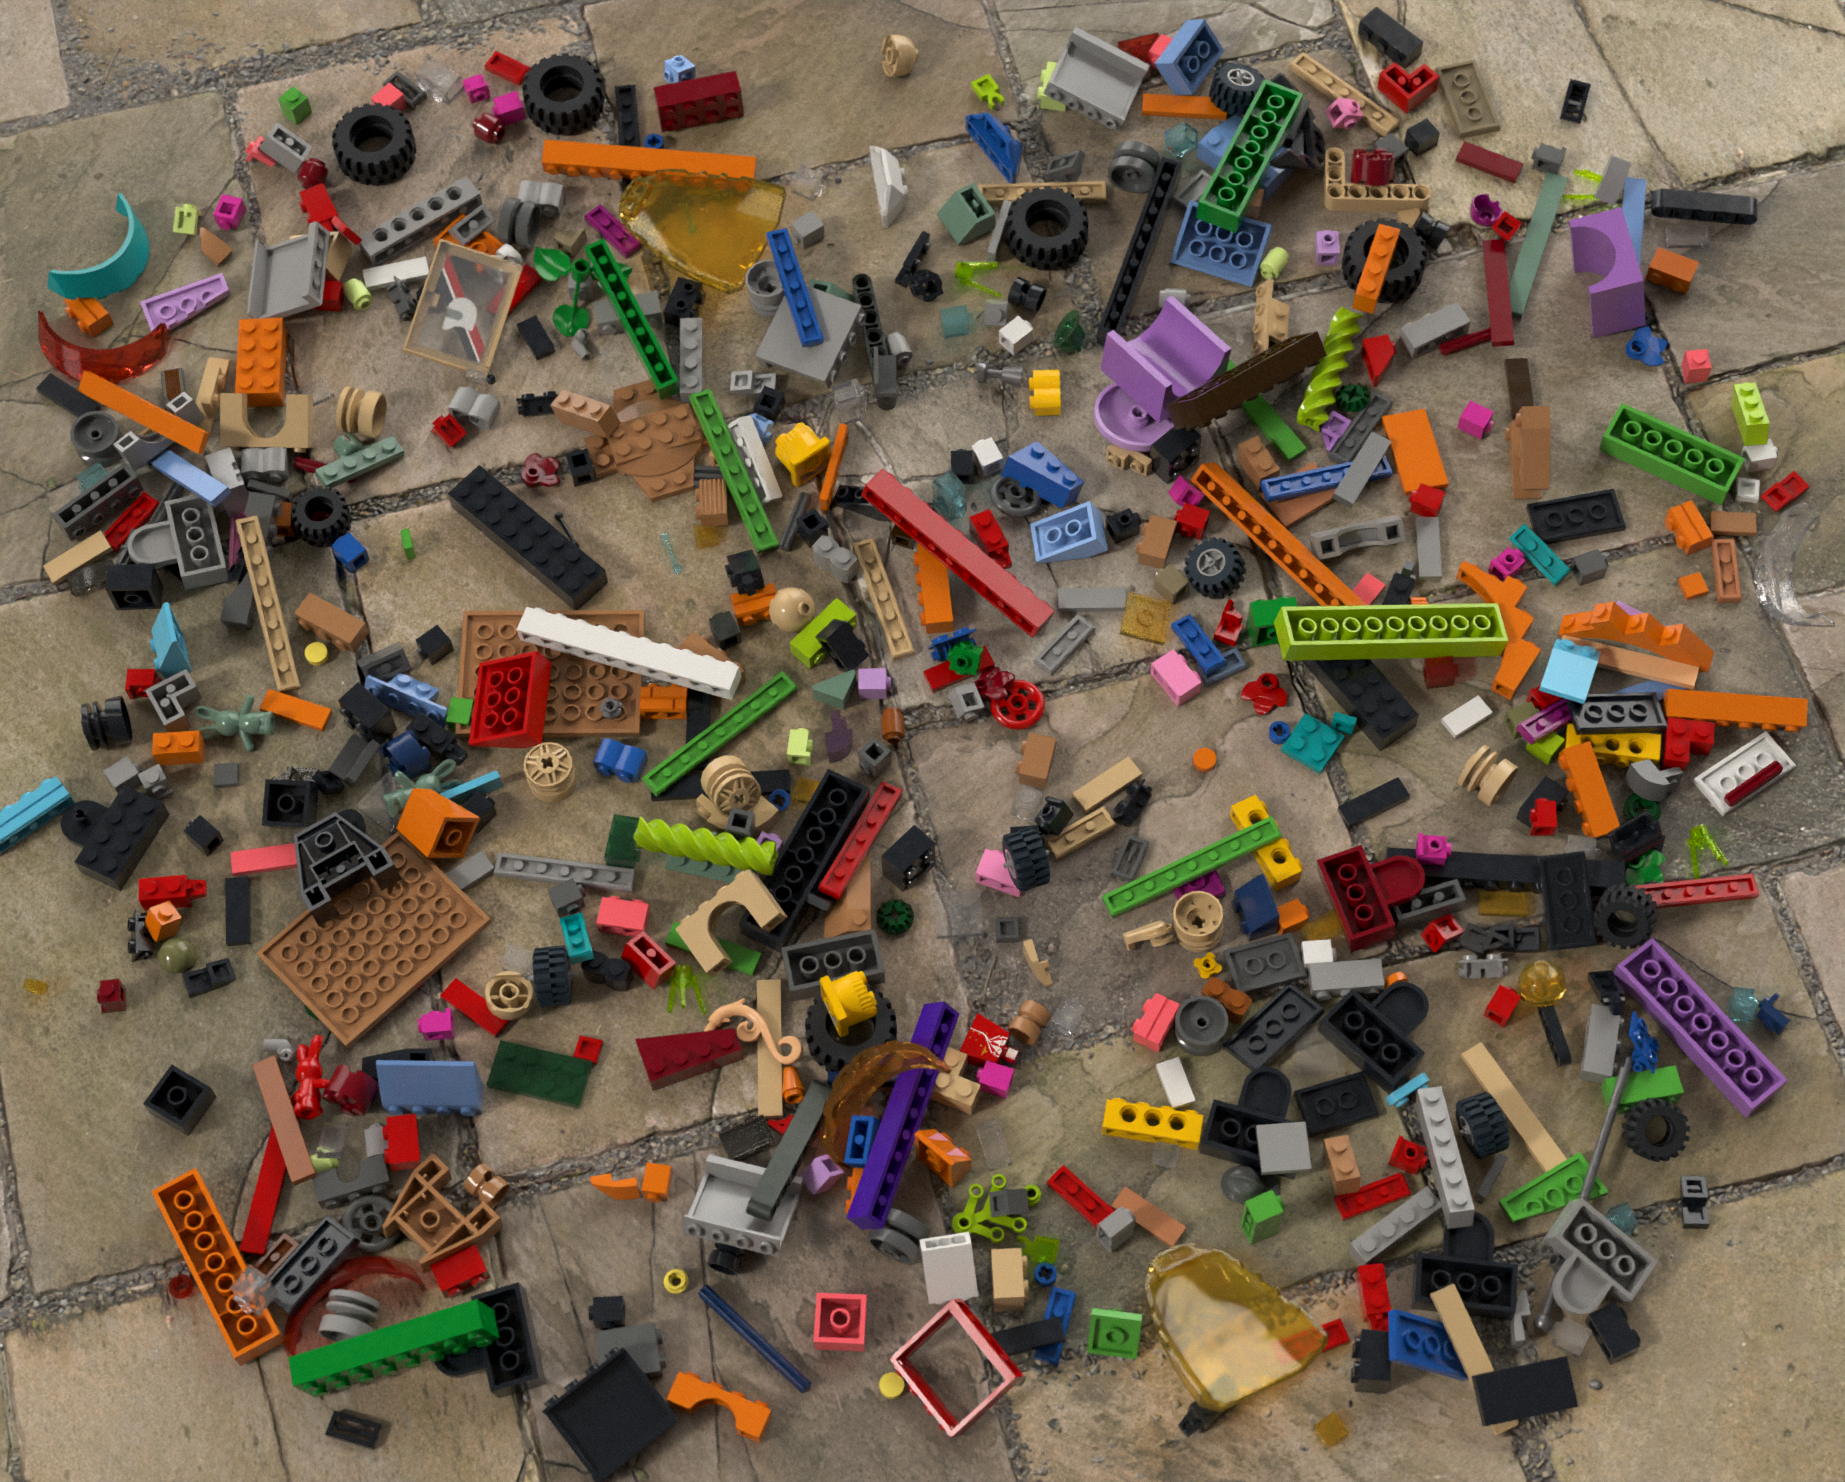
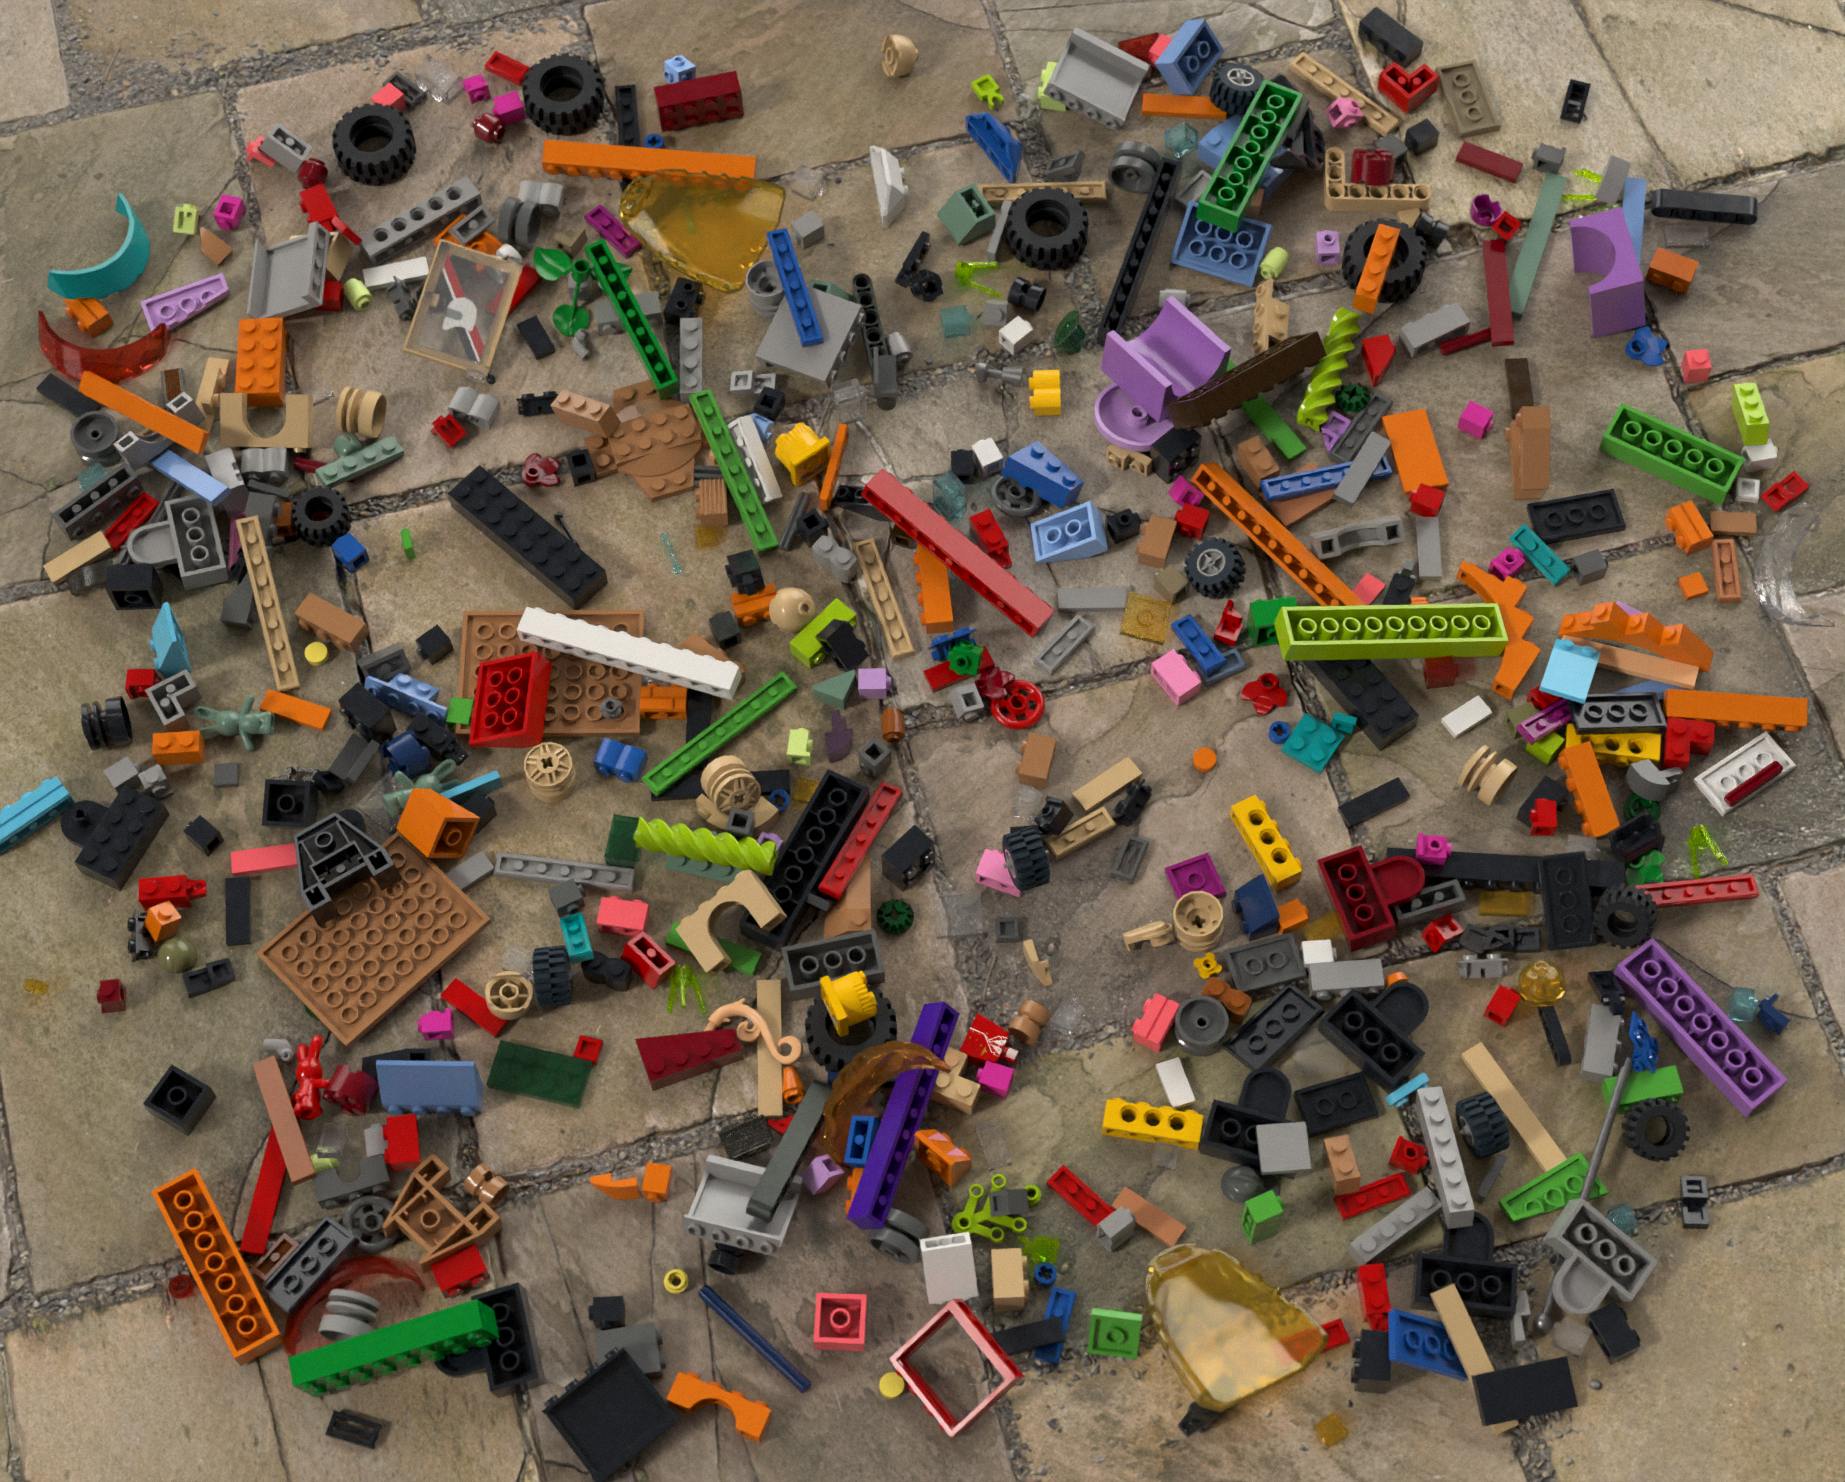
(253, 1291): clear brick -> none
(295, 105): bright green brick -> none
(1192, 867): bright green tile -> none

